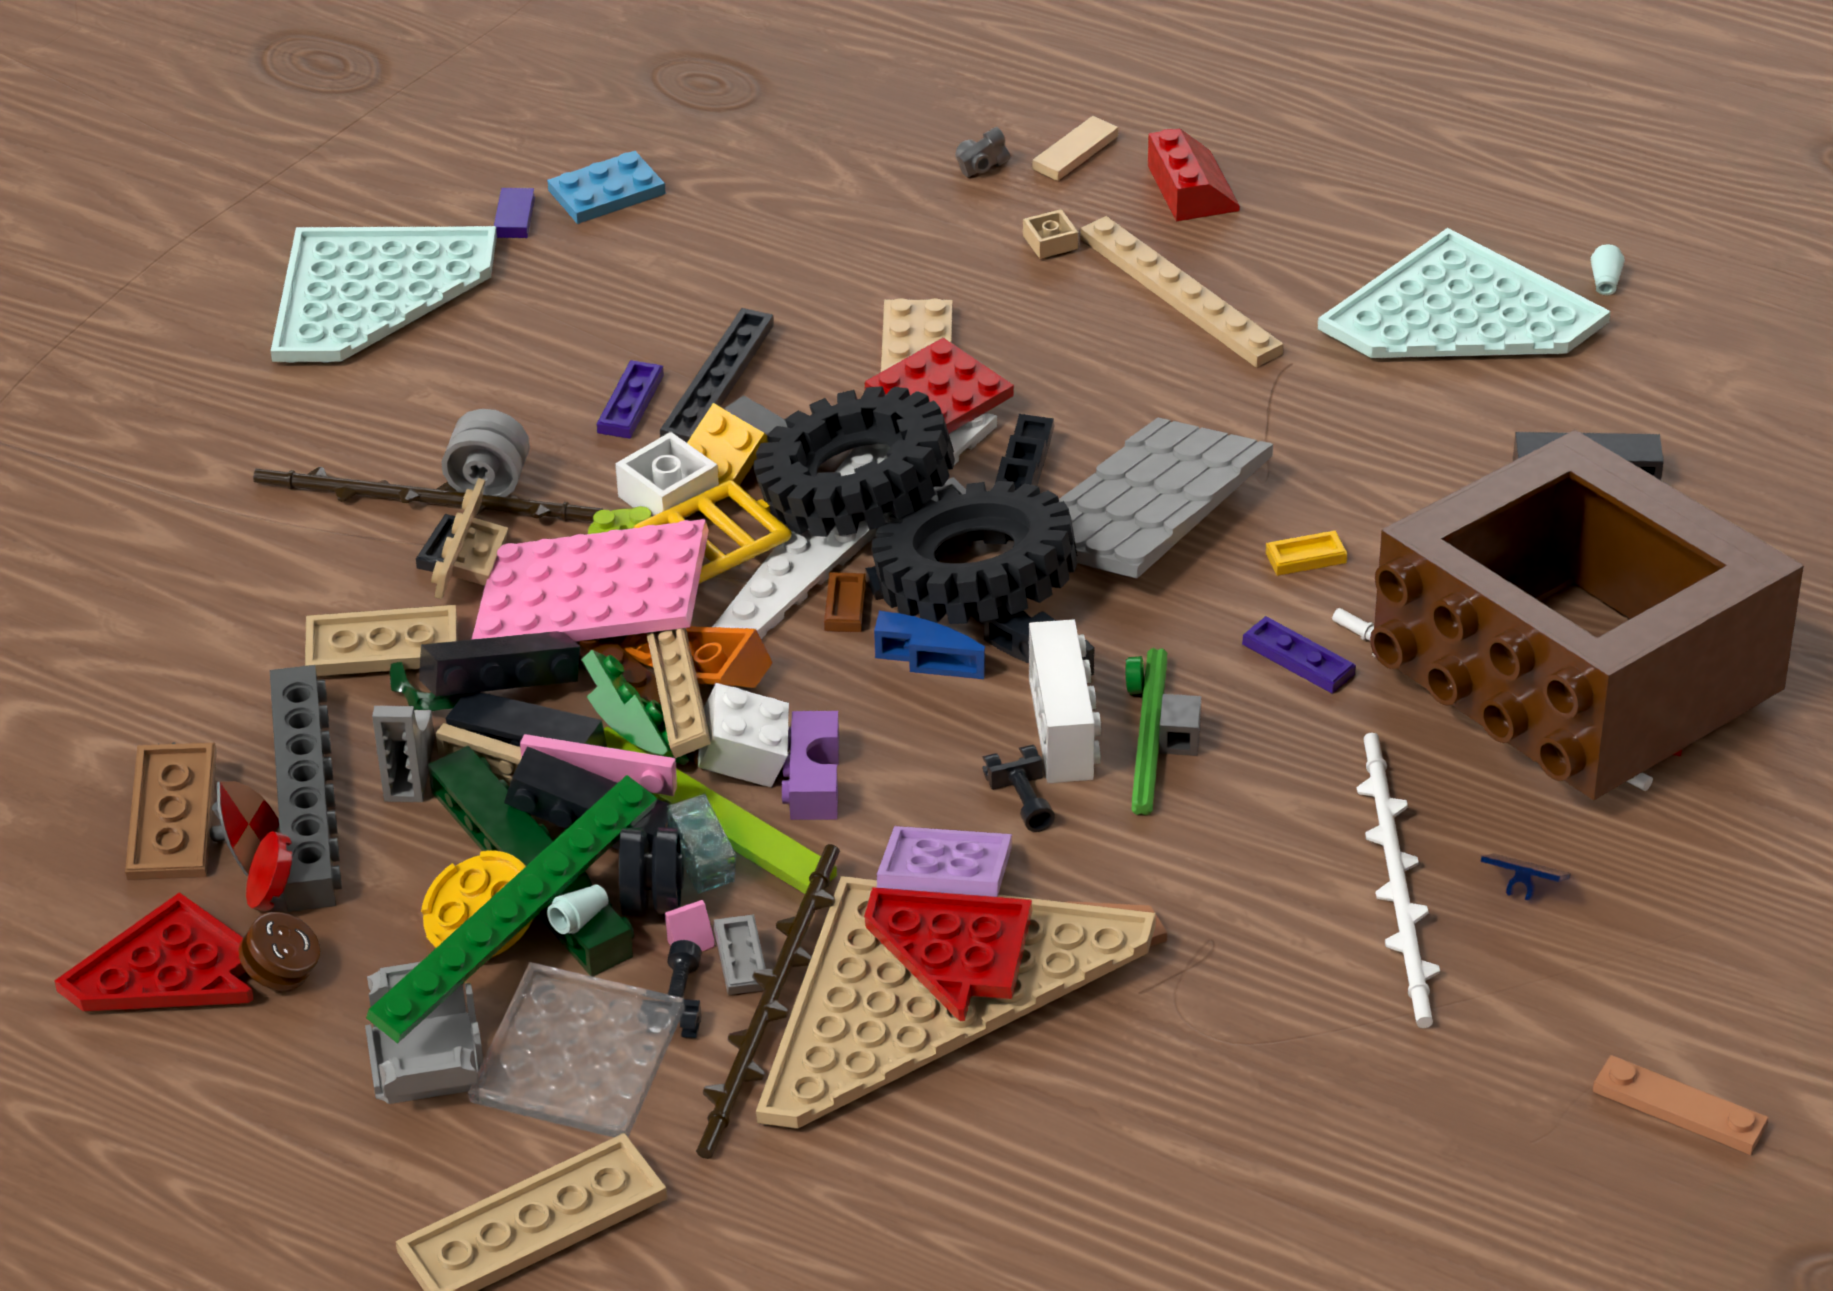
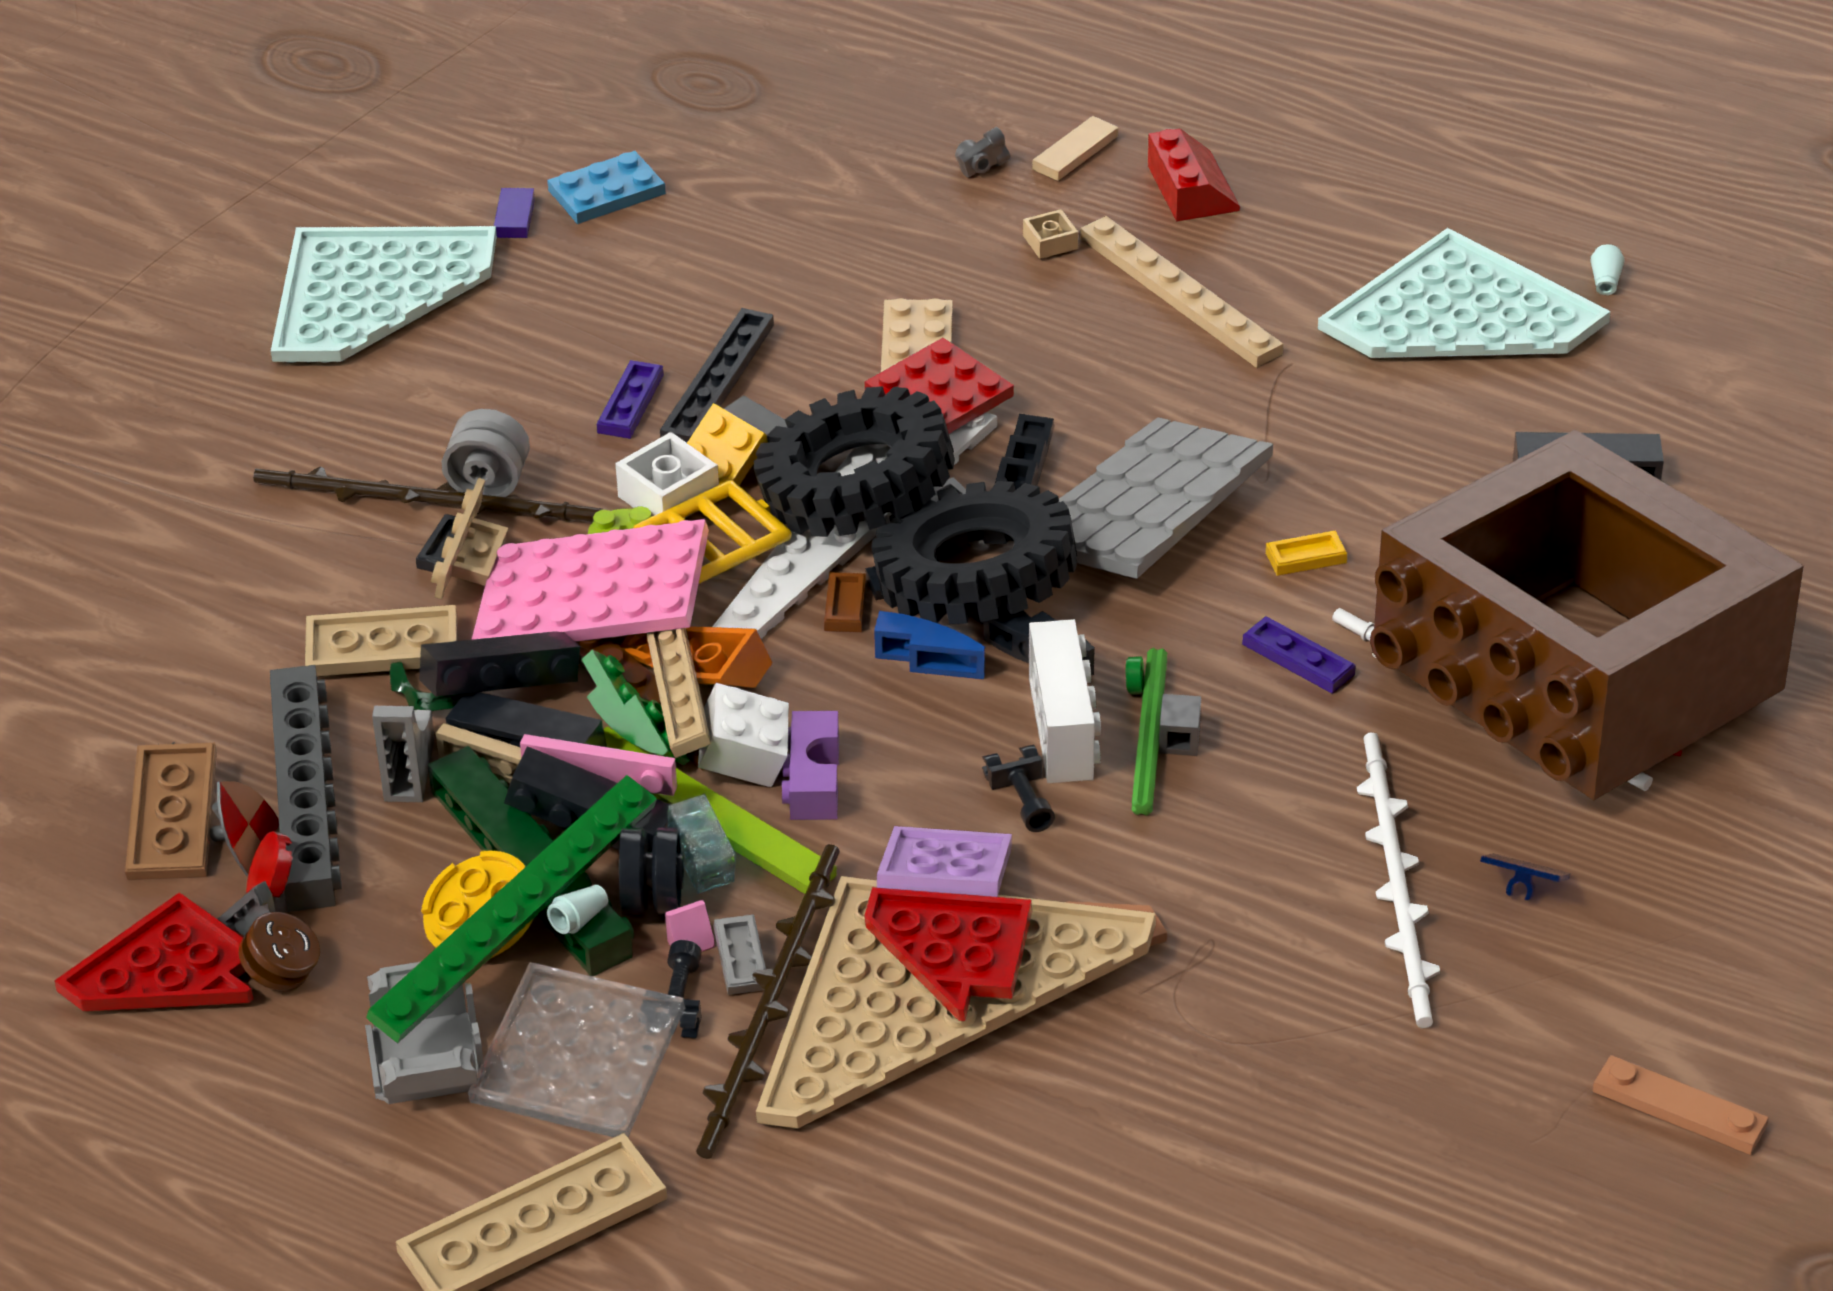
(248, 908): none -> dark grey plate

